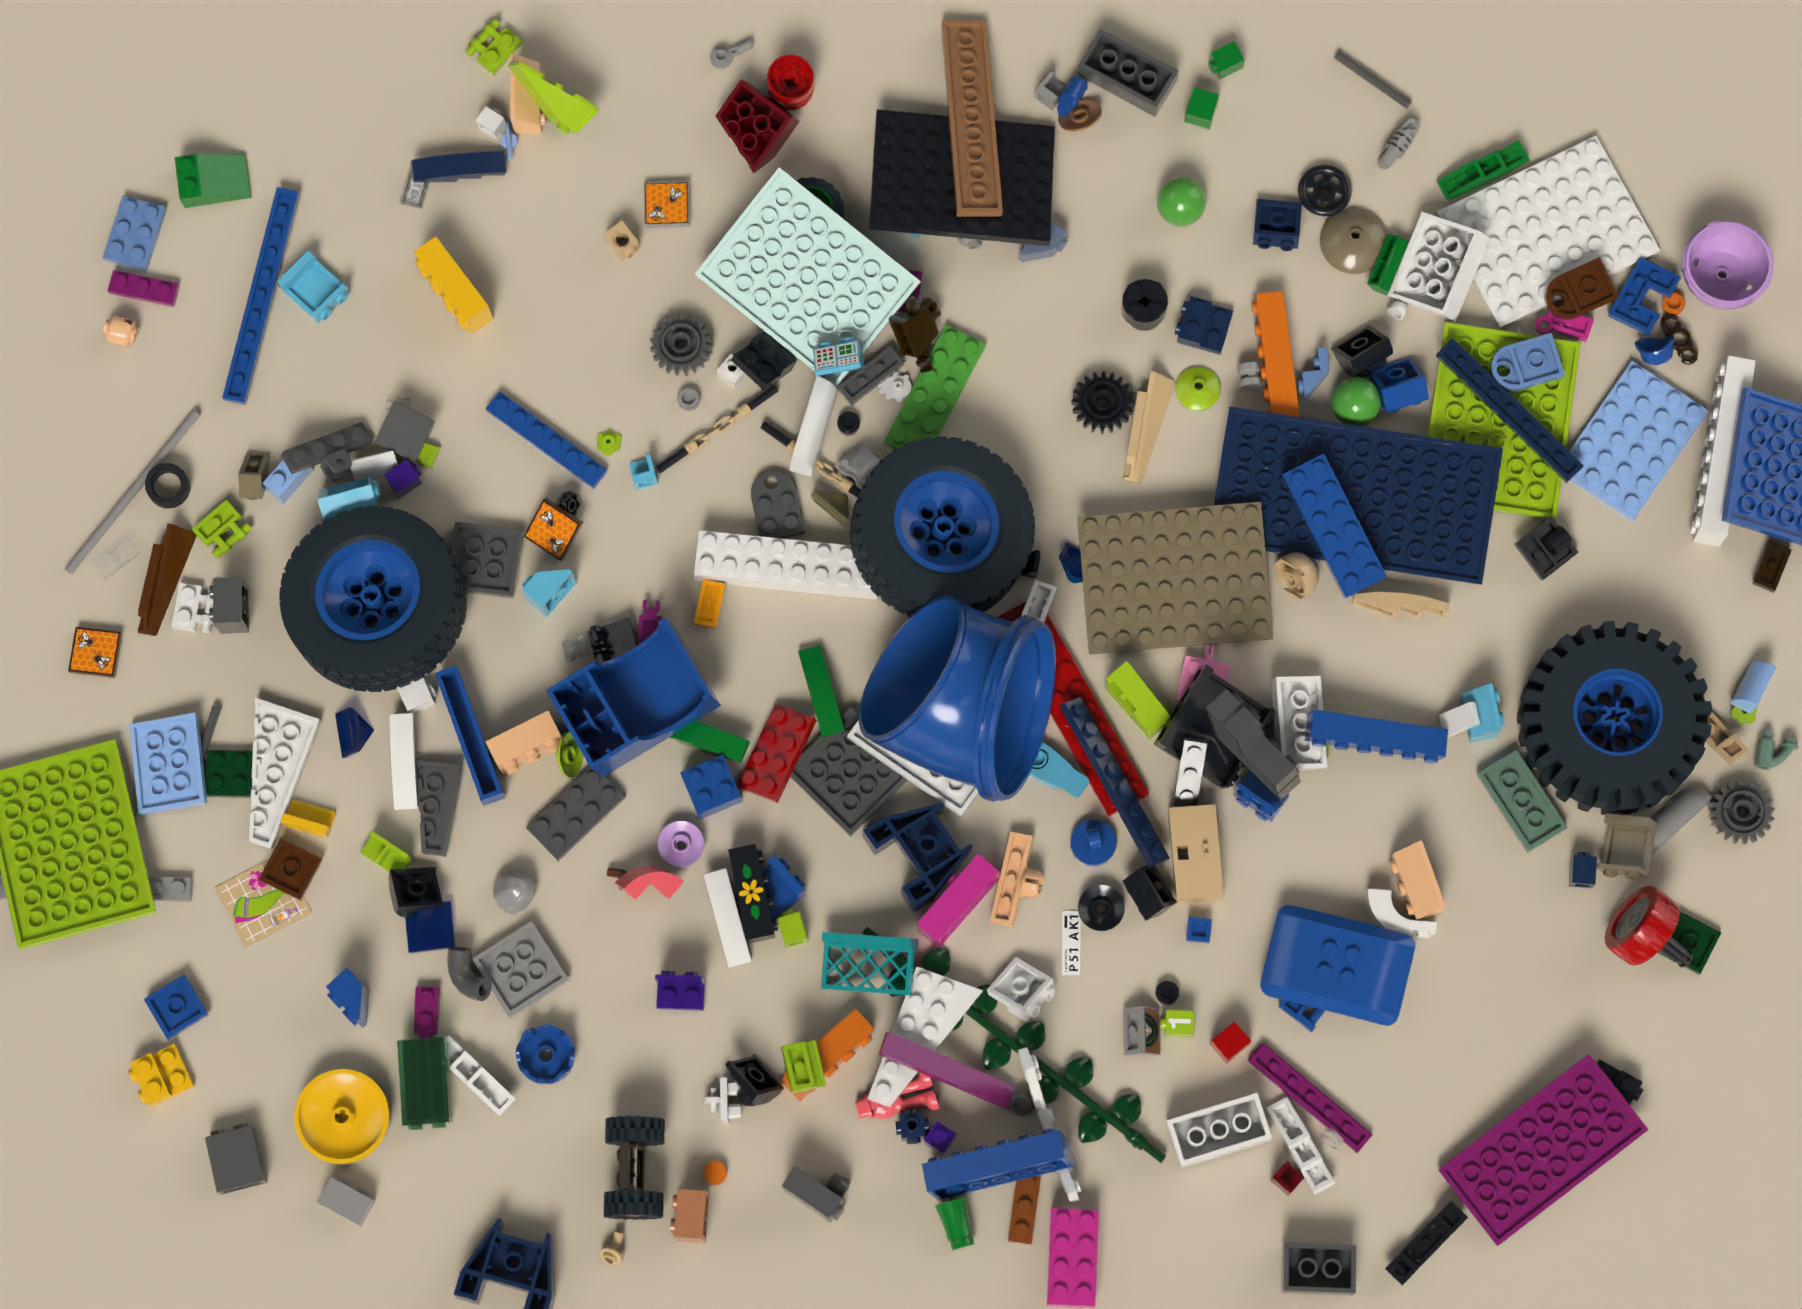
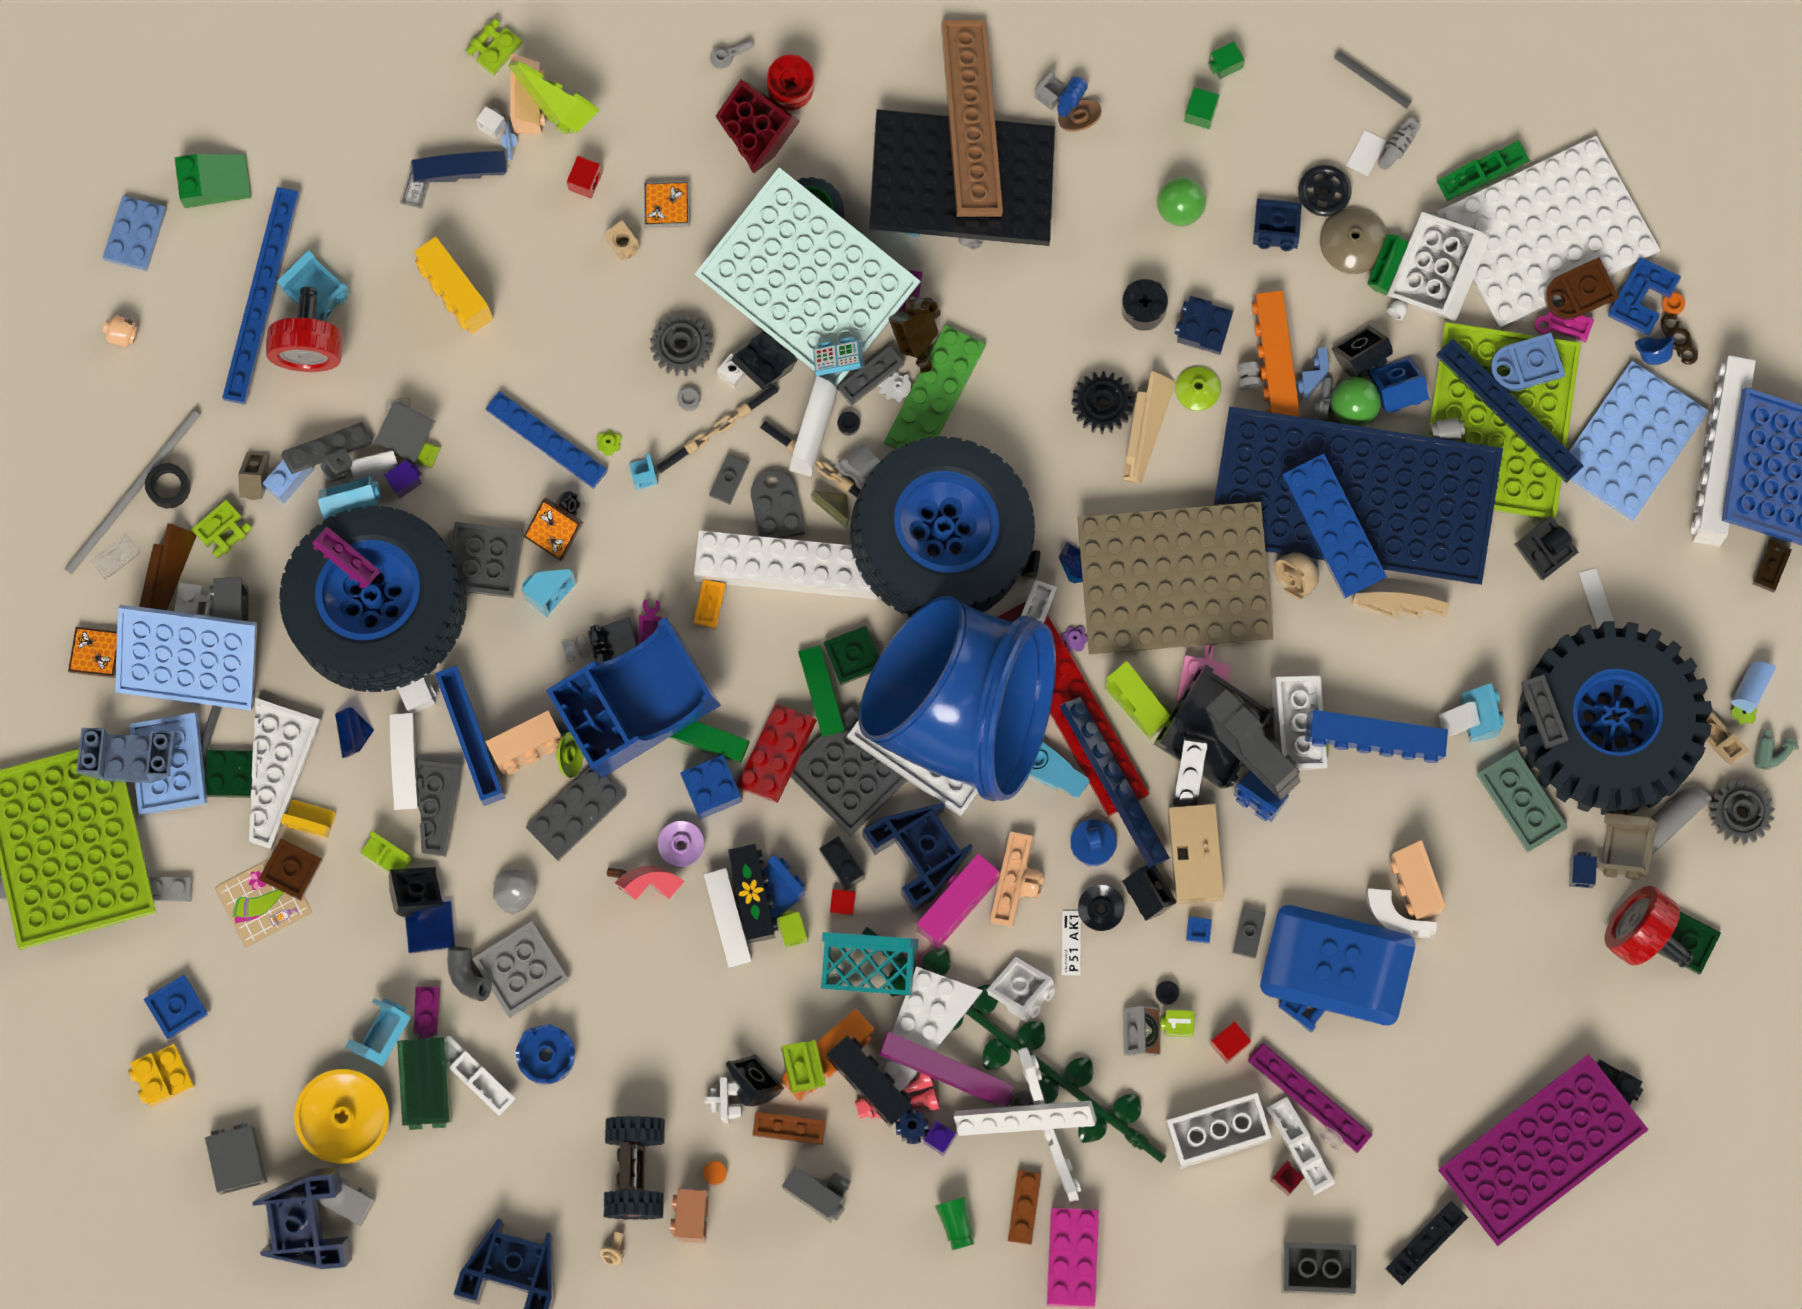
(125, 756): none -> sand blue slope
(143, 288): magenta plate -> none
(185, 657): none -> light blue plate
(297, 1224): none -> dark blue wedge
(304, 341): none -> red wheel
(346, 557): none -> magenta plate
(352, 995): blue slope -> none
(382, 1033): none -> medium azure panel
(584, 177): none -> red piece
(680, 991): dark purple bracket -> none
(729, 479): none -> dark grey plate
(789, 1128): none -> dark orange plate
(842, 863): none -> black brick
(842, 902): none -> red tile
(852, 655): none -> dark green plate
(869, 1081): none -> black brick
(997, 1164): blue brick -> none
(1025, 1118): none -> white plate
(1057, 243): sand blue slope -> none
(1078, 644): none -> medium lavender plant
(1127, 72): dark grey brick -> none
(1249, 932): none -> dark grey plate
(1323, 408): none -> light grey plate
(1366, 153): none -> white sticker
(1448, 429): none -> light grey brick
(1544, 711): none -> dark grey plate
(1596, 596): none -> white sticker
(1733, 251): lavender piece -> none

